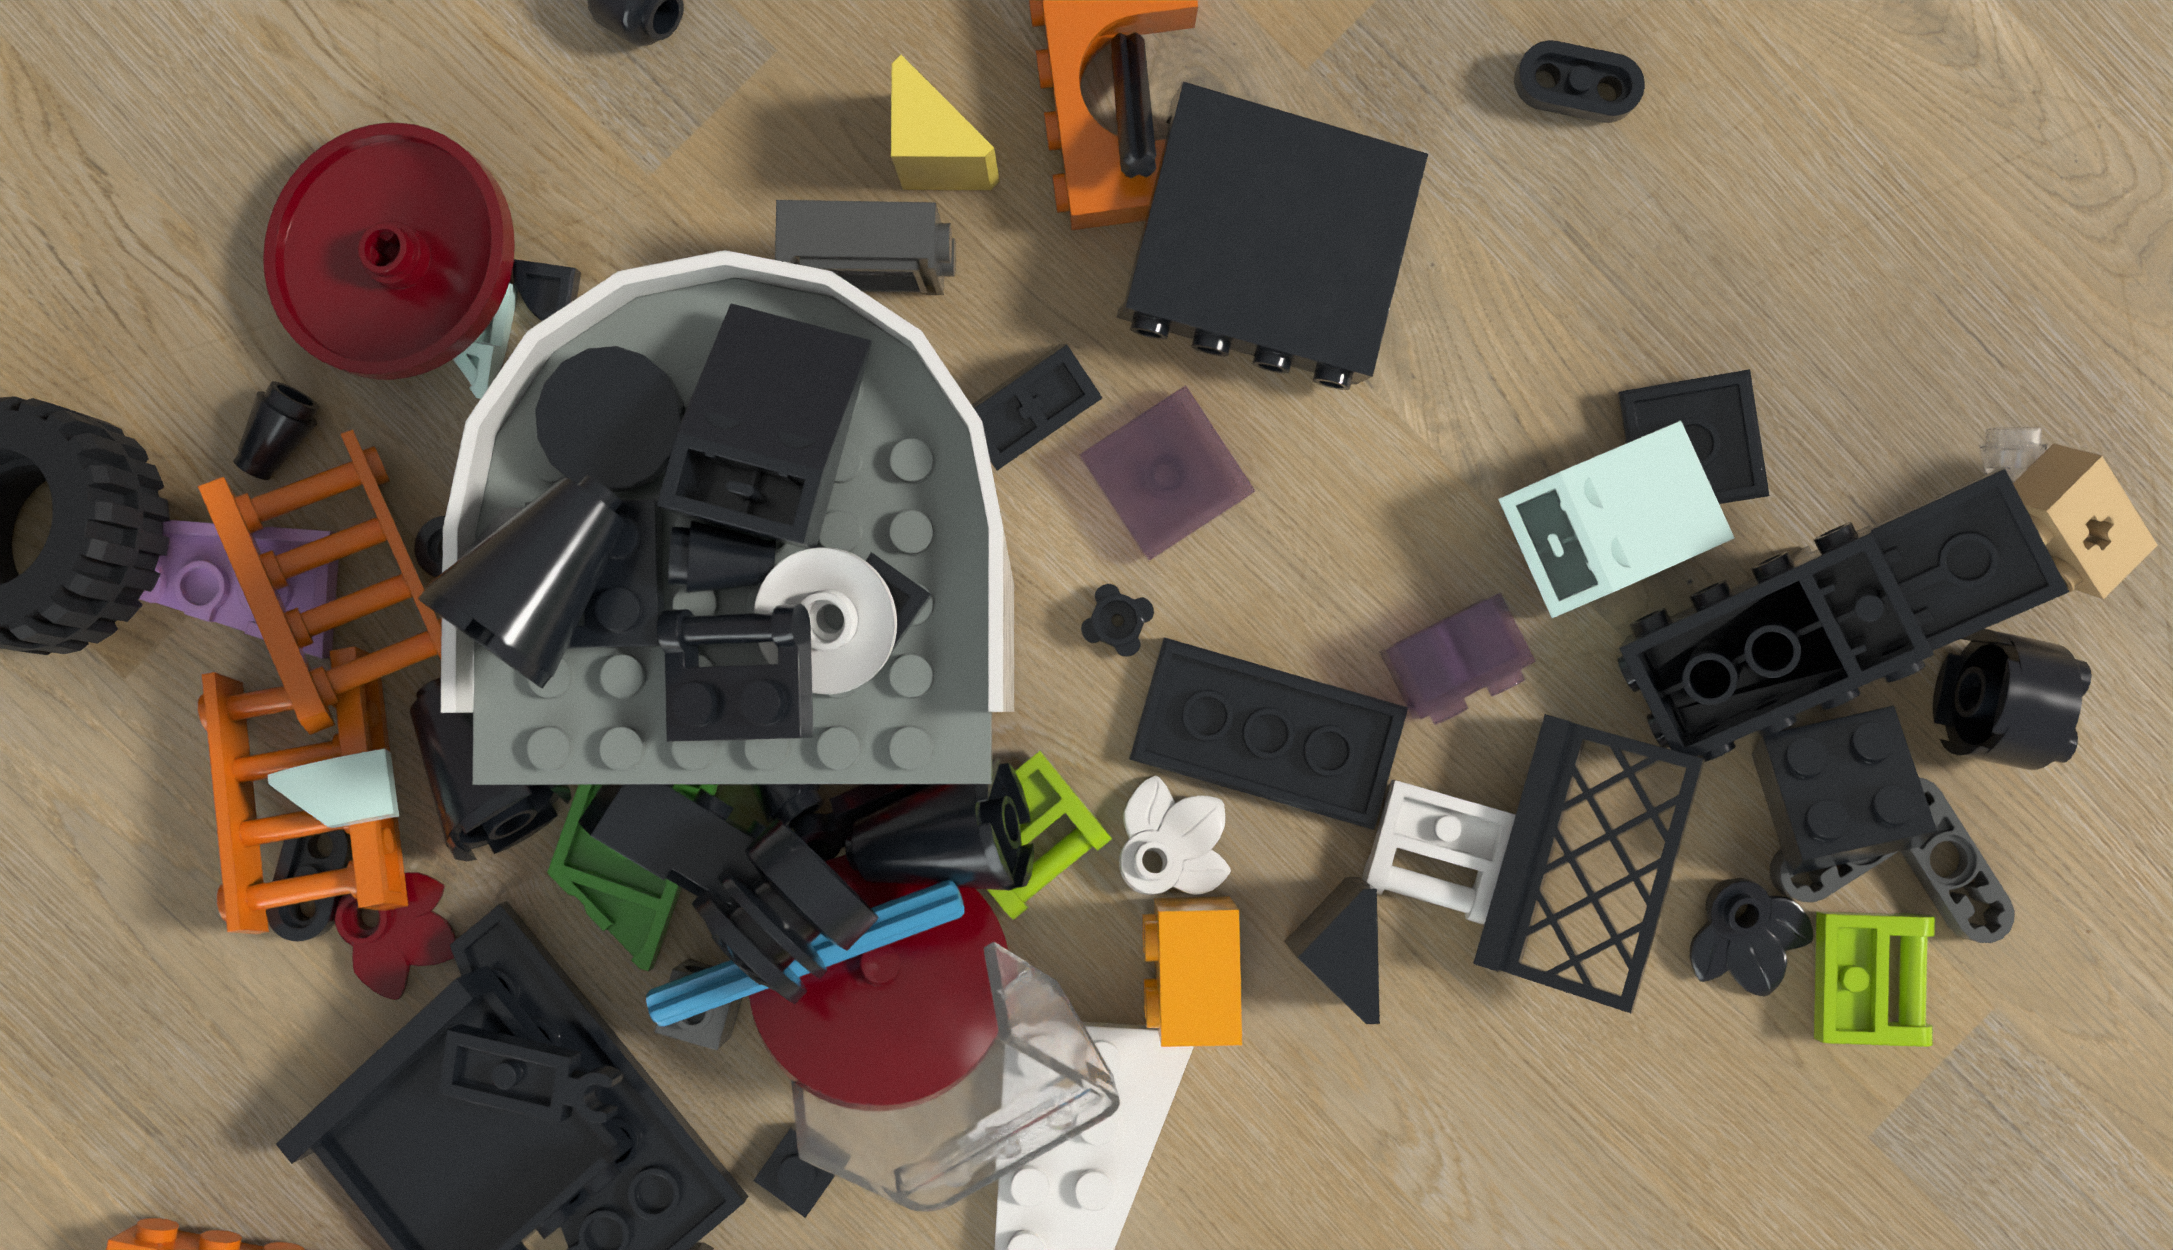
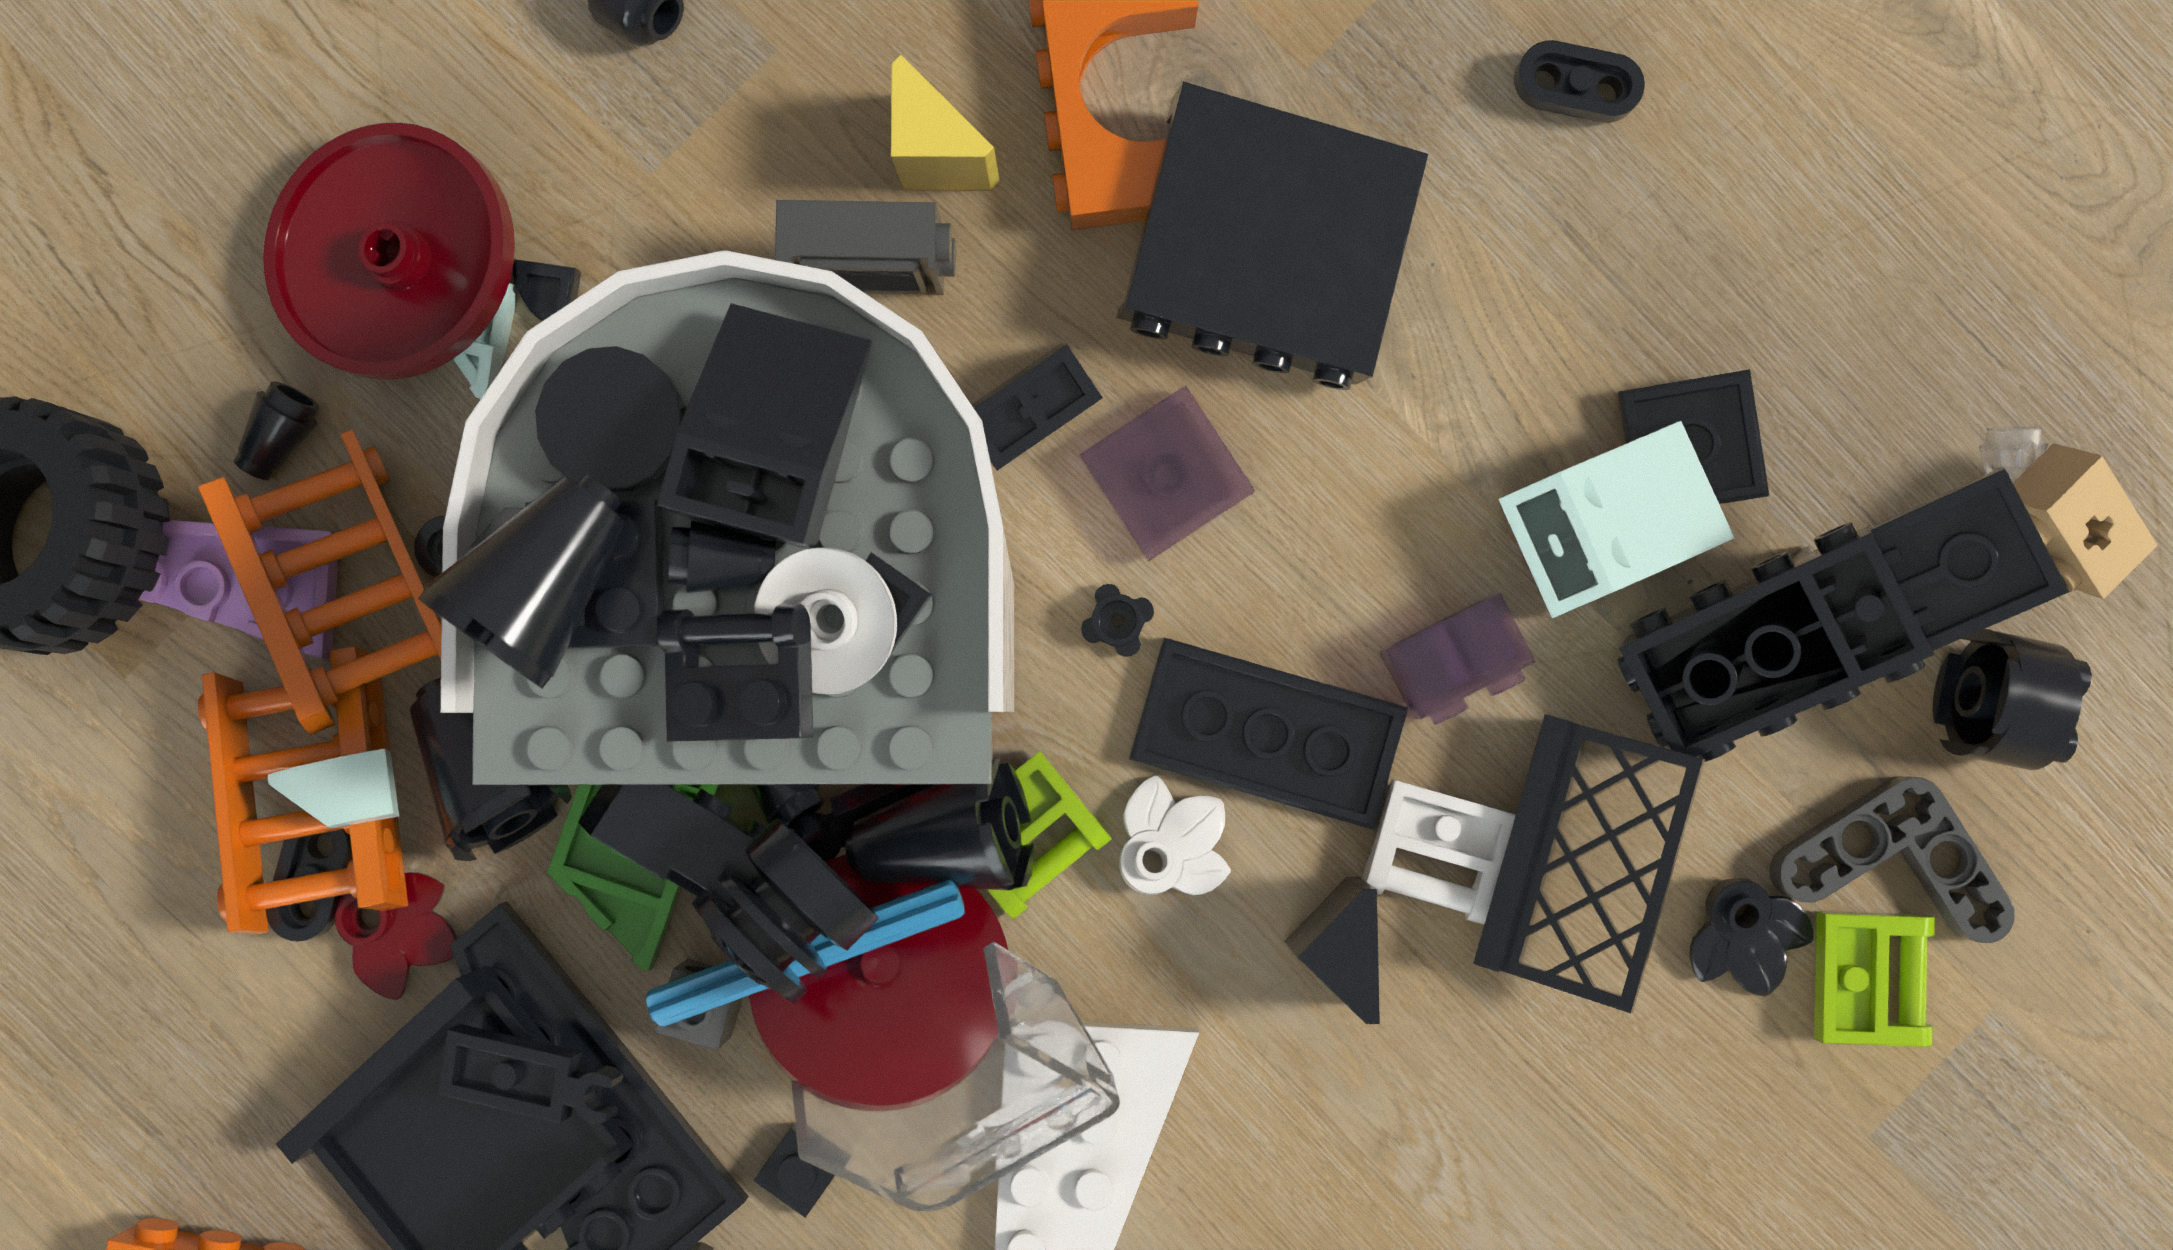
(1133, 105): black axle -> none
(1196, 971): light orange brick -> none
(1843, 790): black brick -> none

